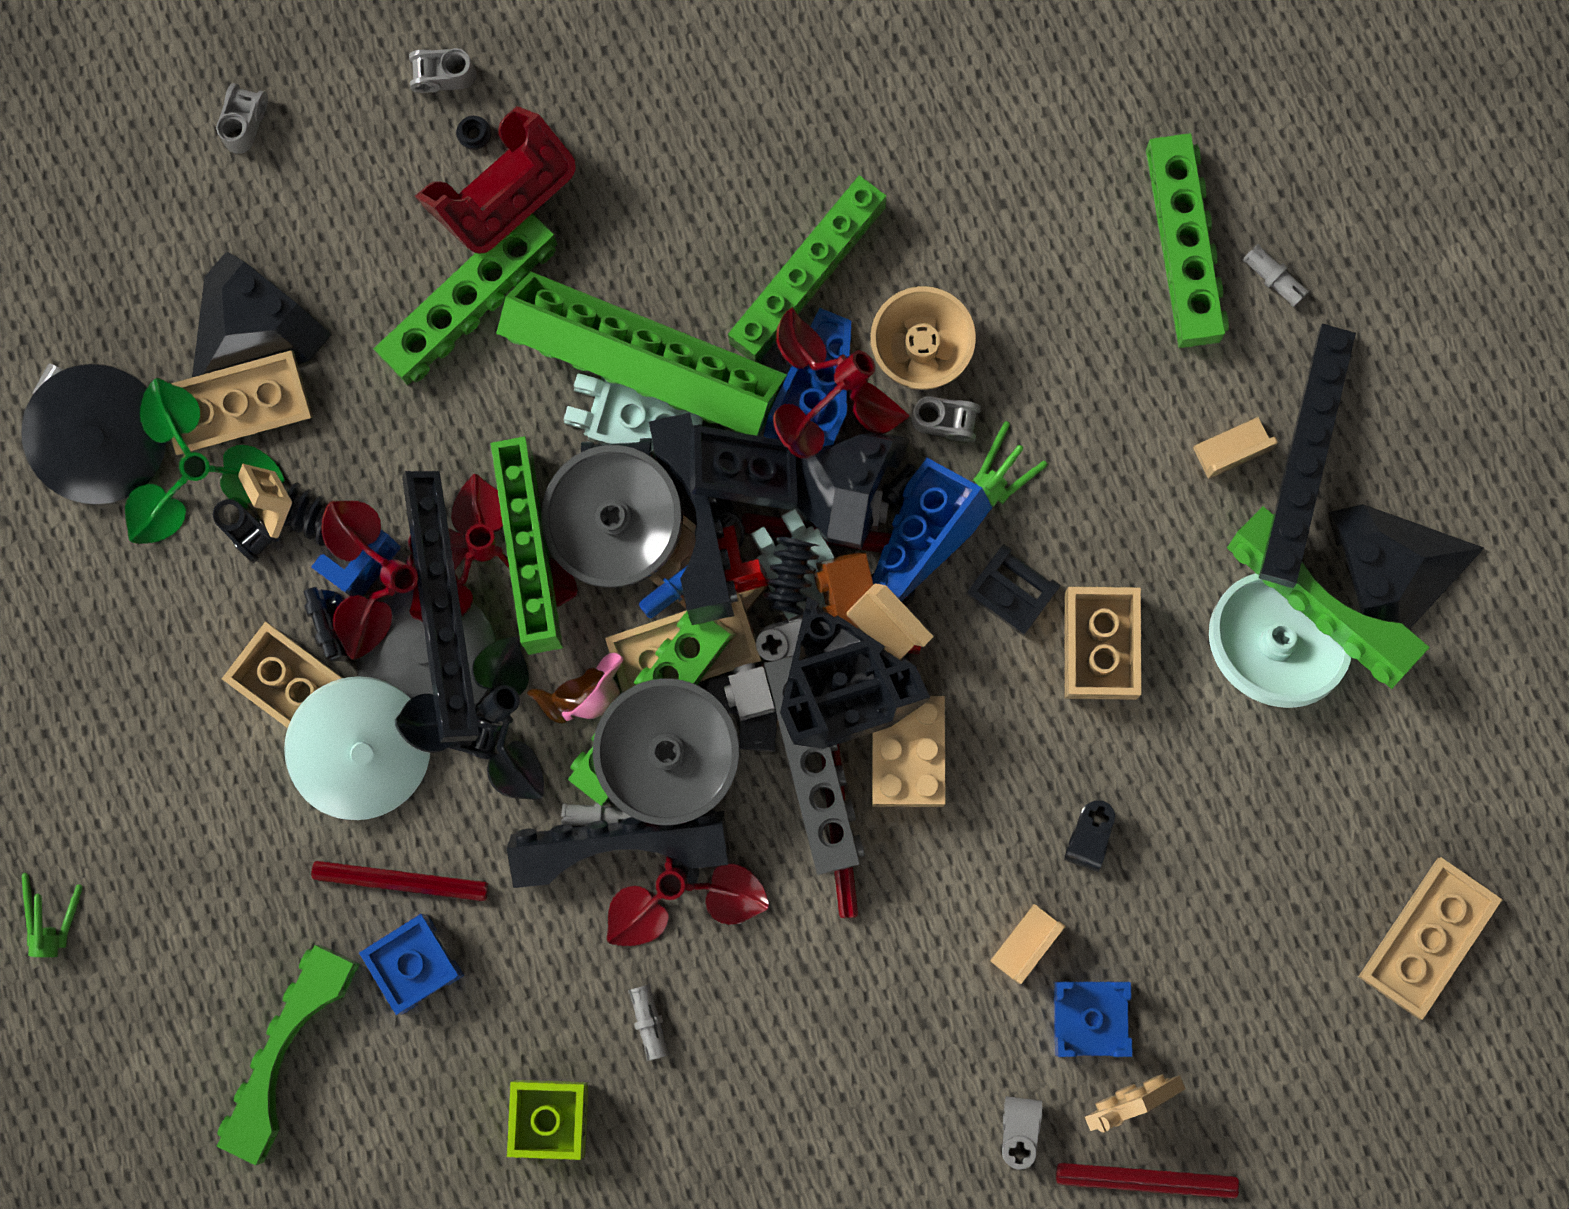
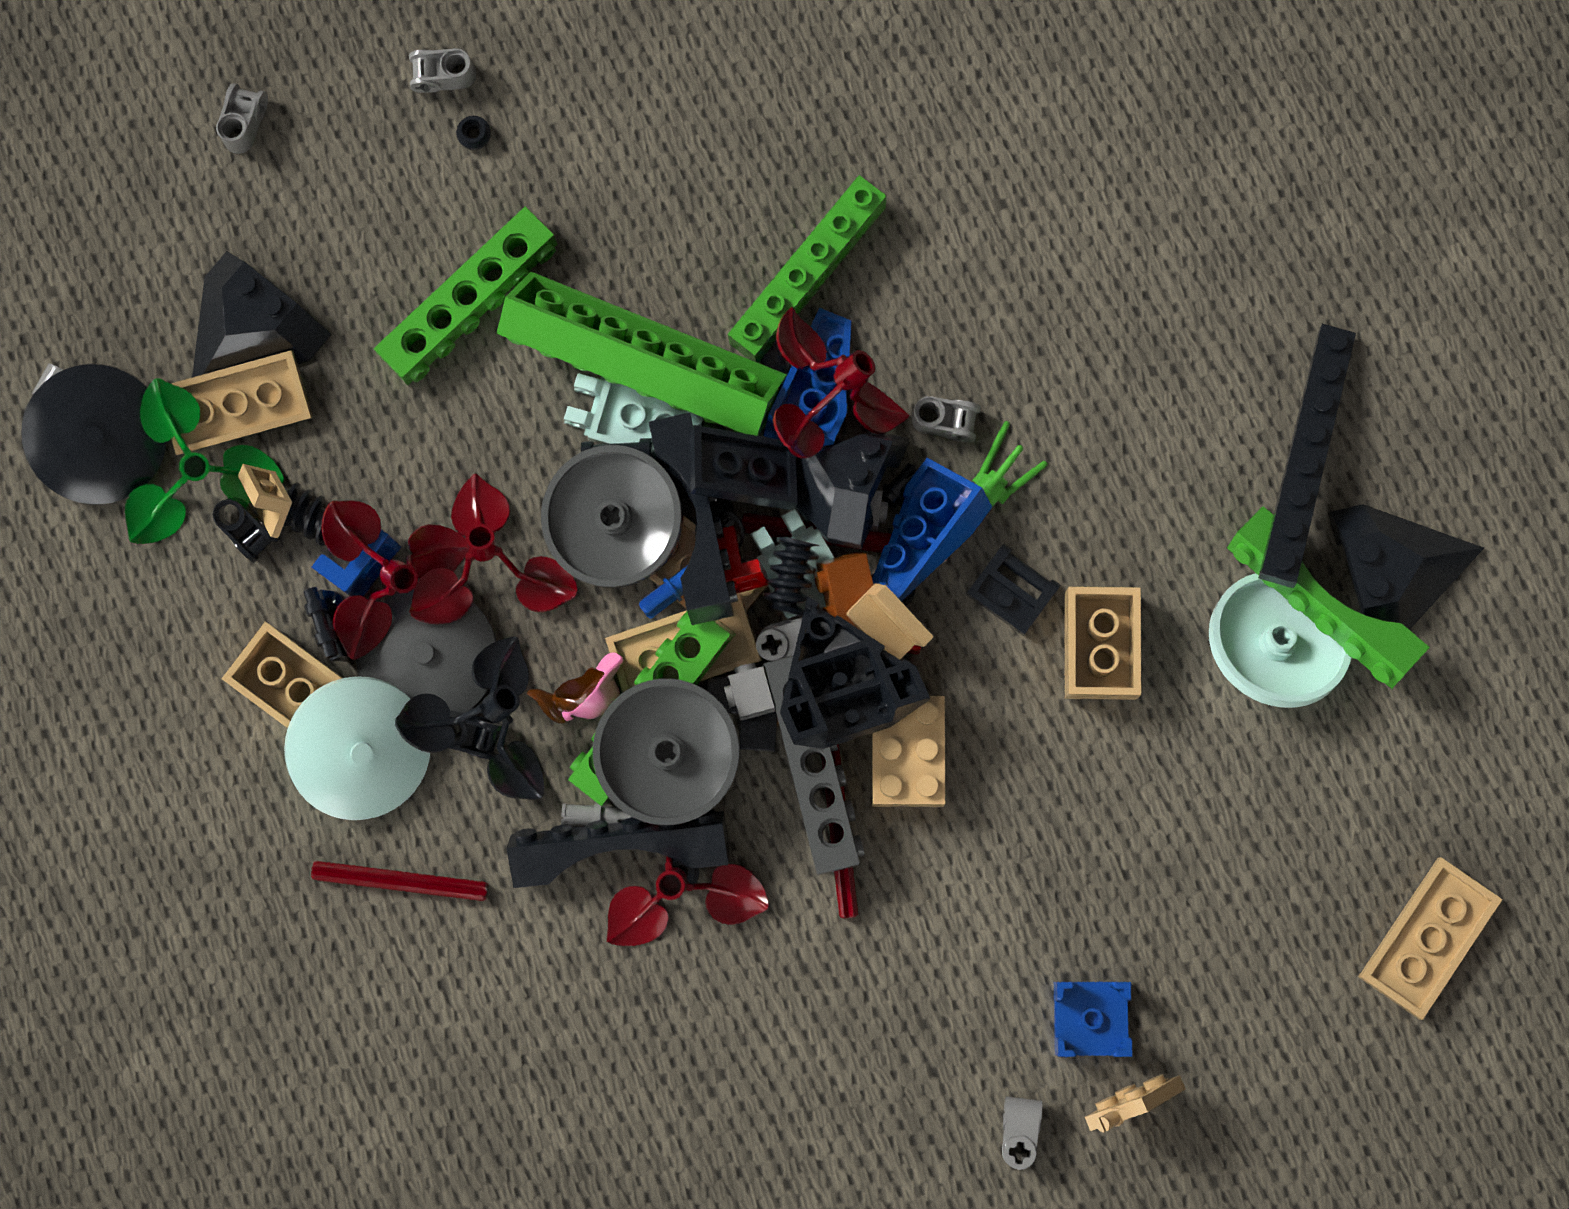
(40, 939): bright green plant -> none
(254, 1120): bright green arch -> none
(410, 964): blue panel -> none
(440, 607): black plate -> none
(508, 189): dark red windscreen -> none
(526, 546): bright green brick -> none
(547, 1119): lime brick -> none
(648, 1022): light grey pin -> none
(935, 324): tan piece -> none
(1027, 944): tan panel -> none
(1088, 842): black piece -> none
(1147, 1180): dark red axle -> none
(1181, 154): bright green brick -> none
(1234, 447): tan panel -> none
(1275, 275): light grey pin -> none

